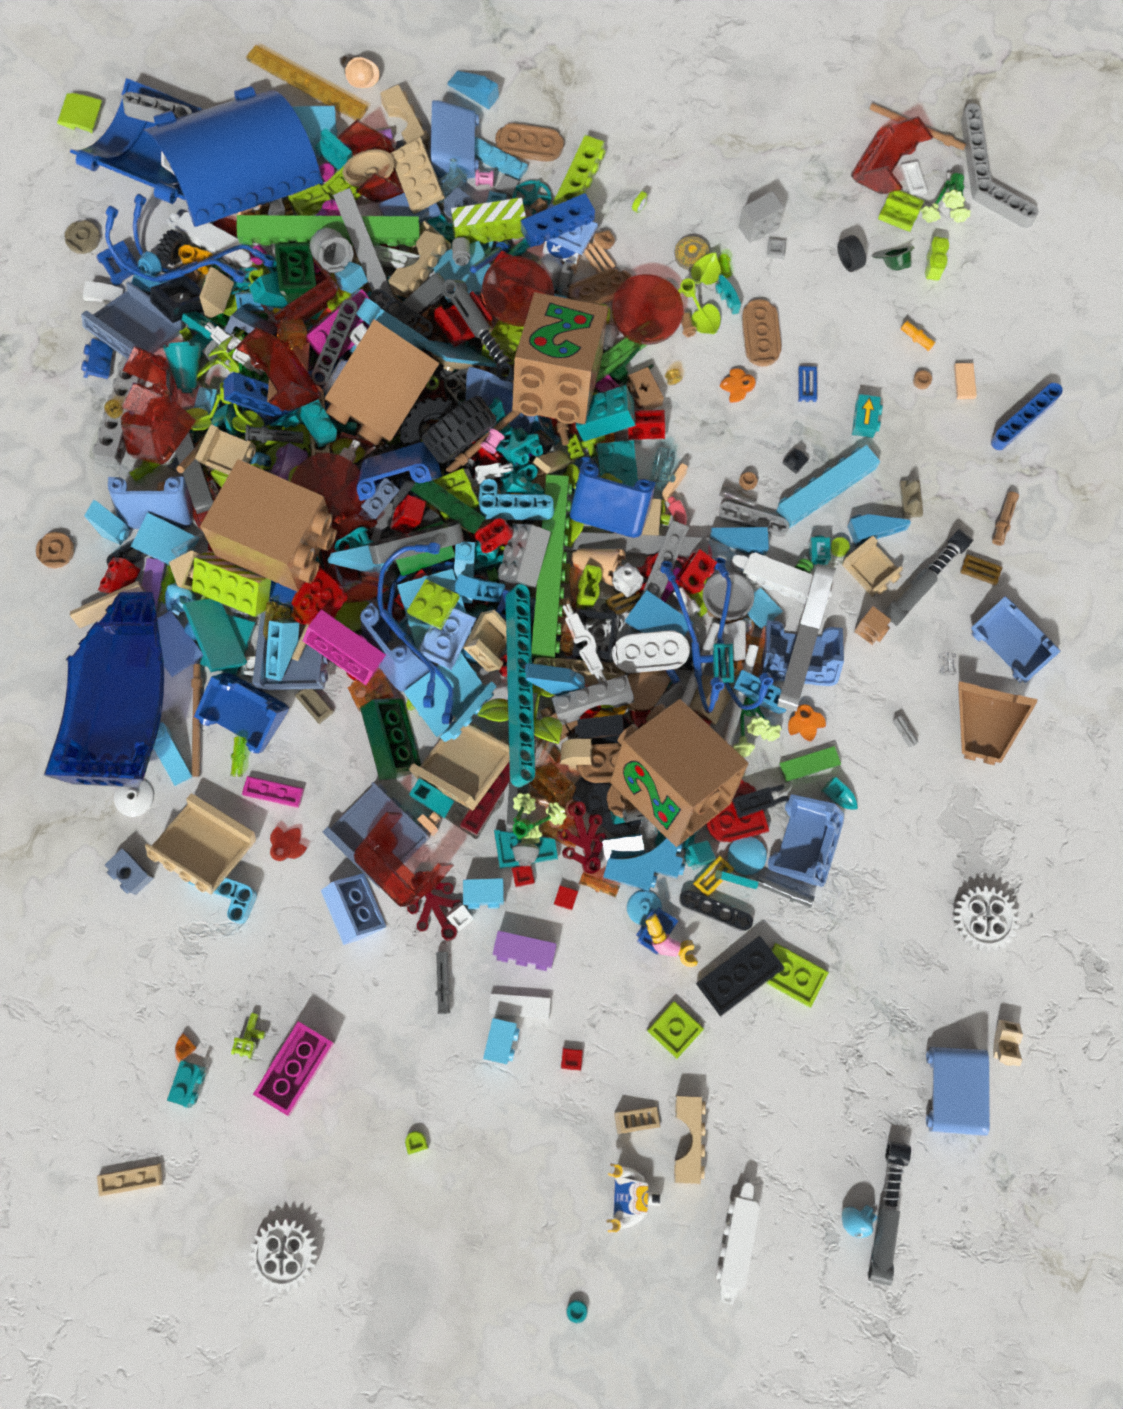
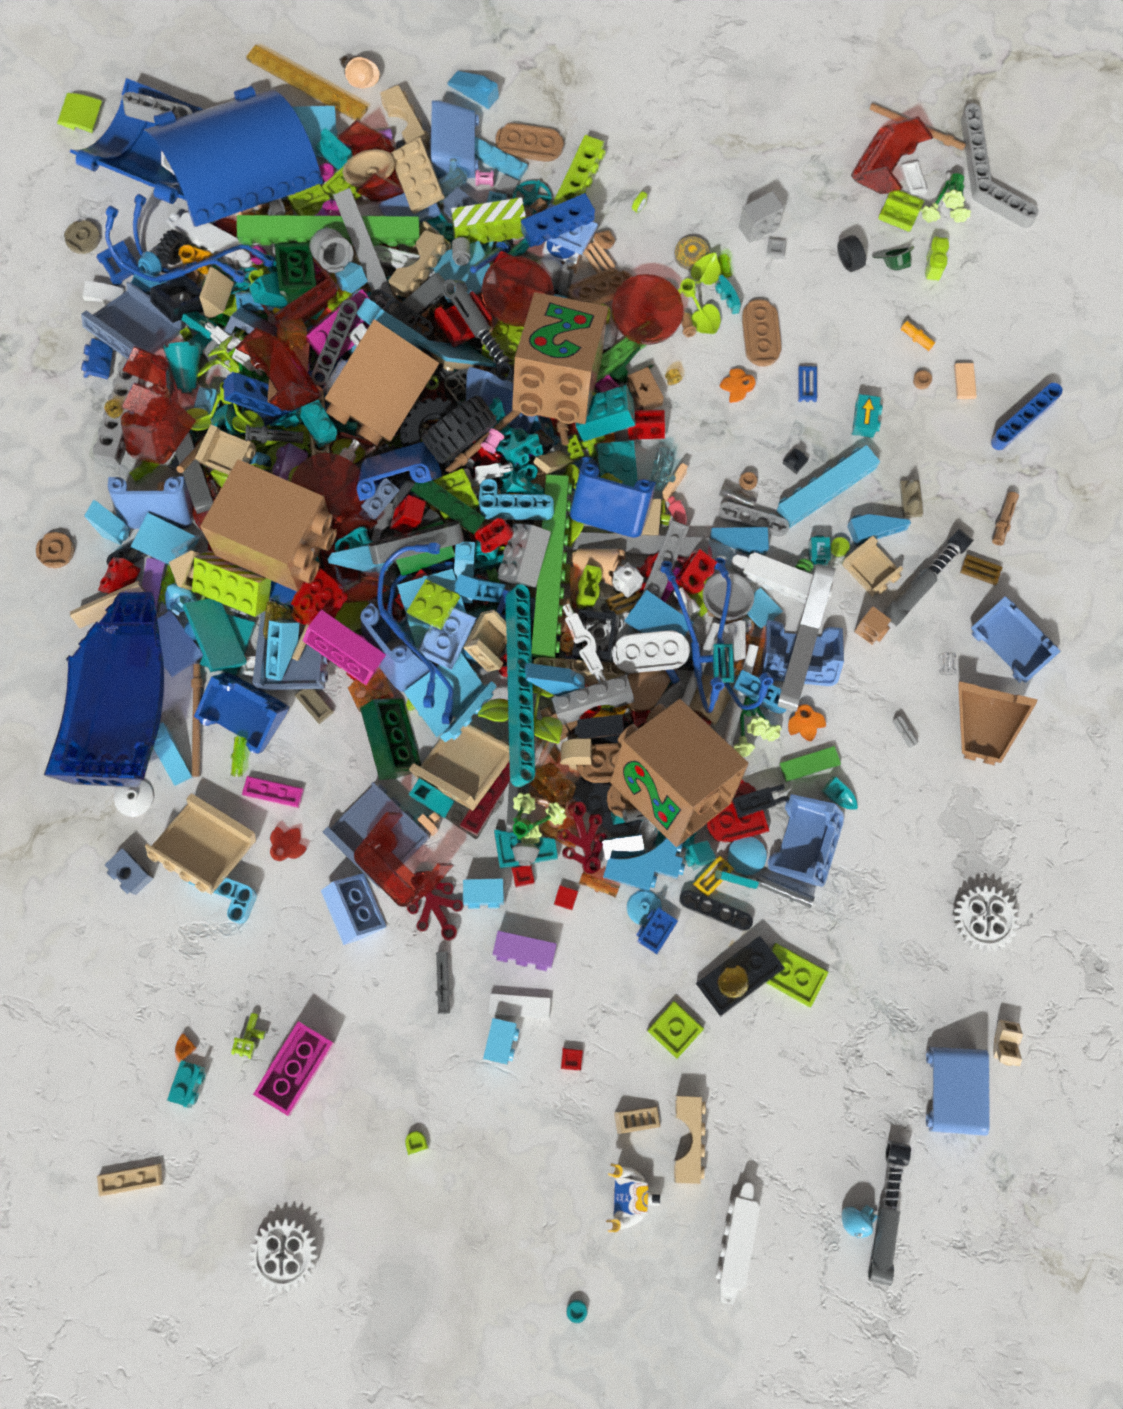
(459, 916): white tile -> none
(667, 946): yellow piece -> none
(733, 982): none -> clear yellow hair

